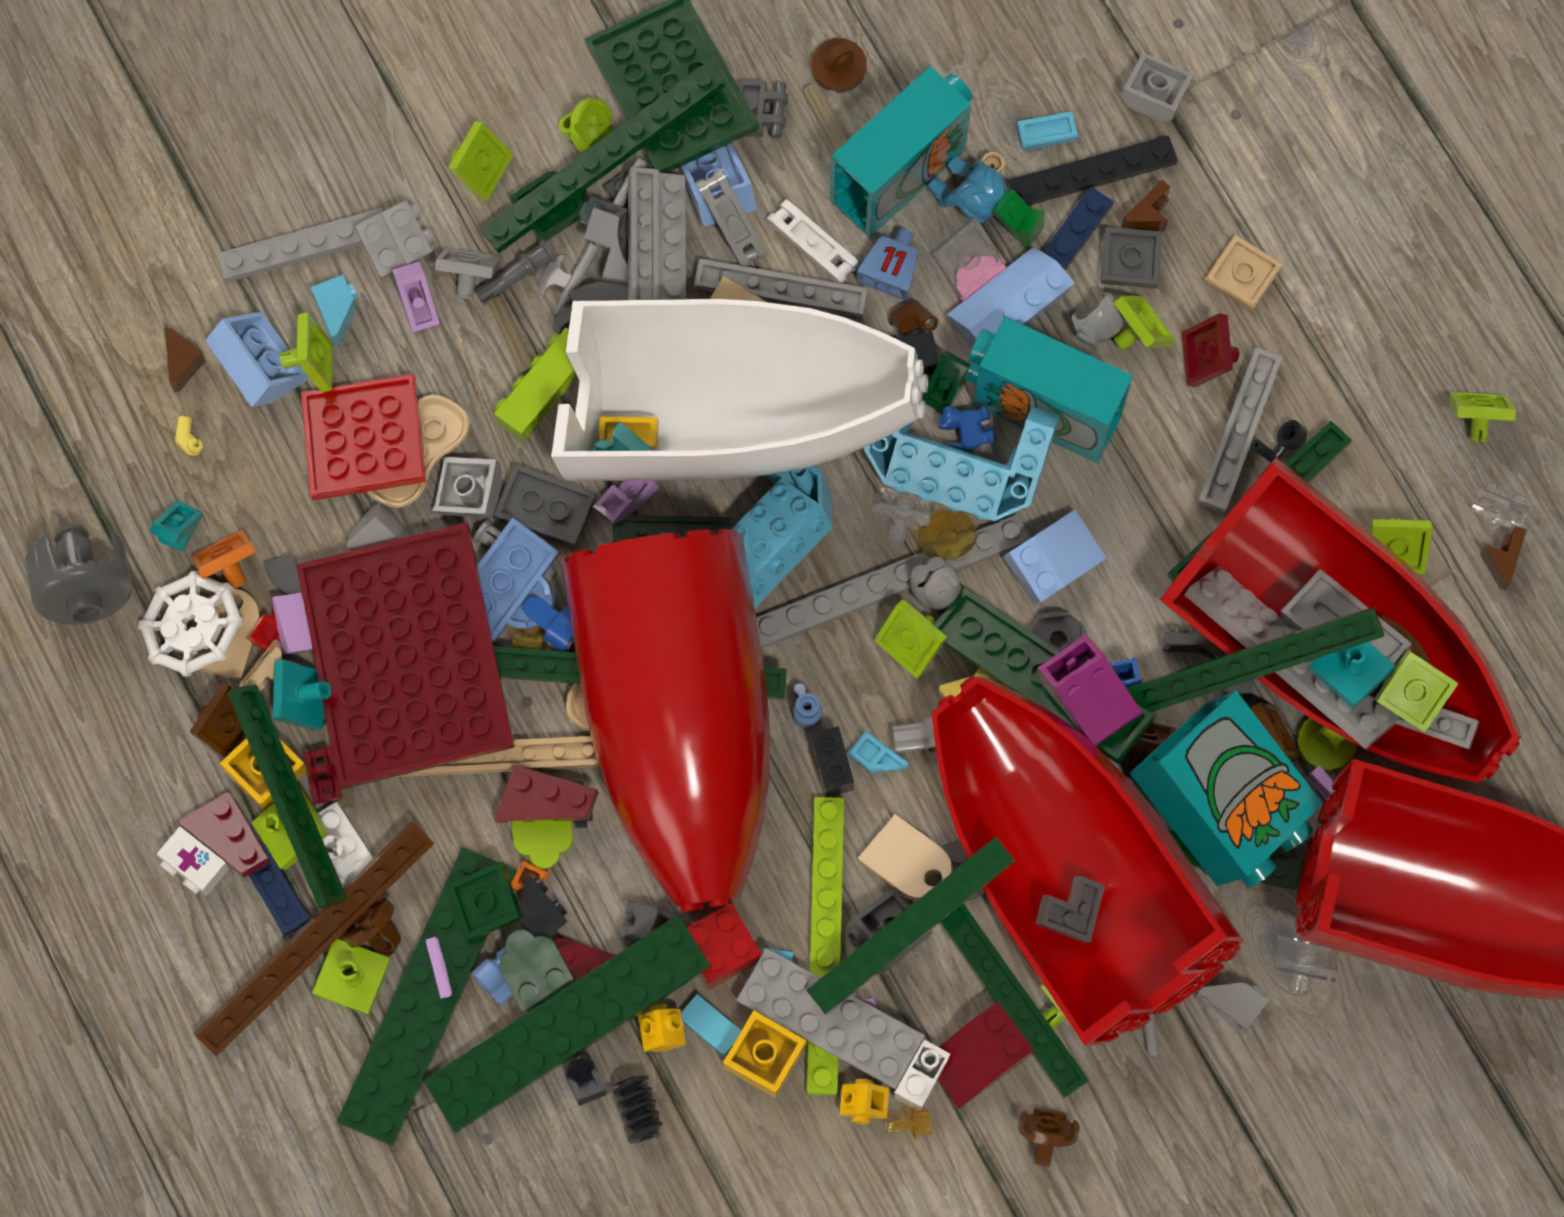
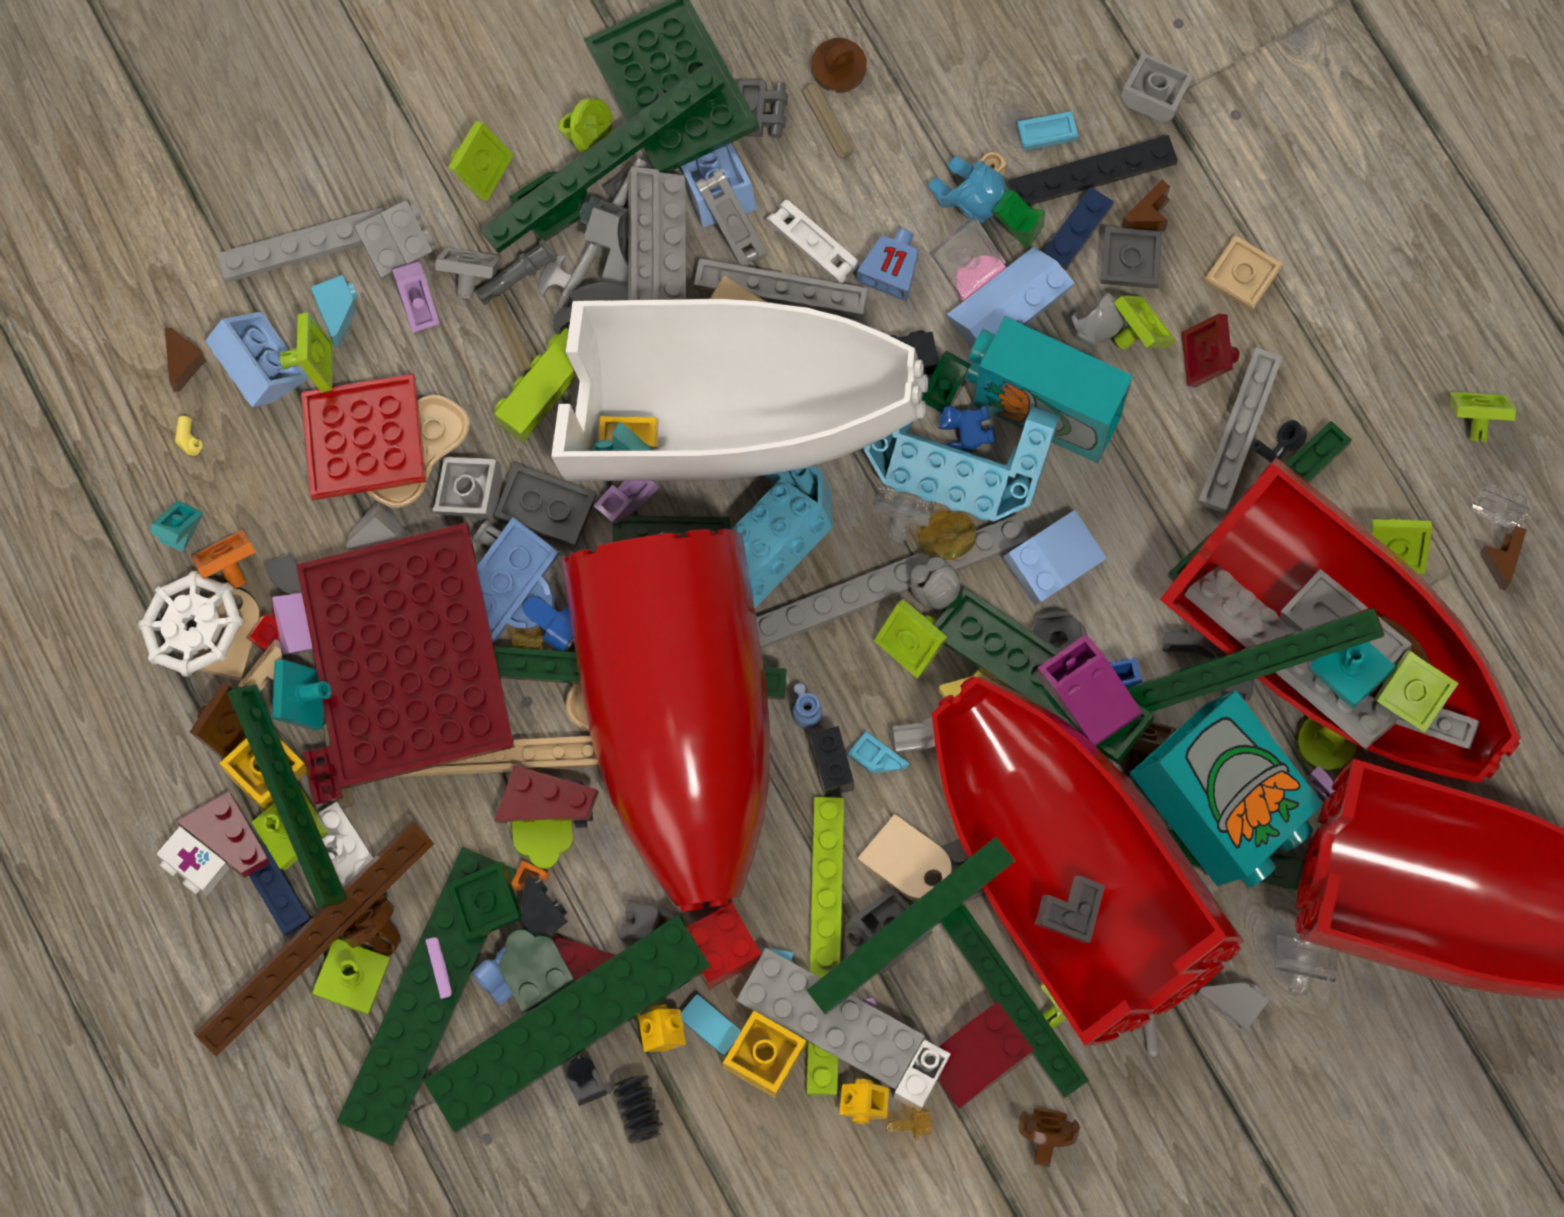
(75, 585): dark grey piece -> none
(901, 150): teal brick -> none
(912, 316): reddish brown piece -> none
(1273, 723): reddish brown tile -> none

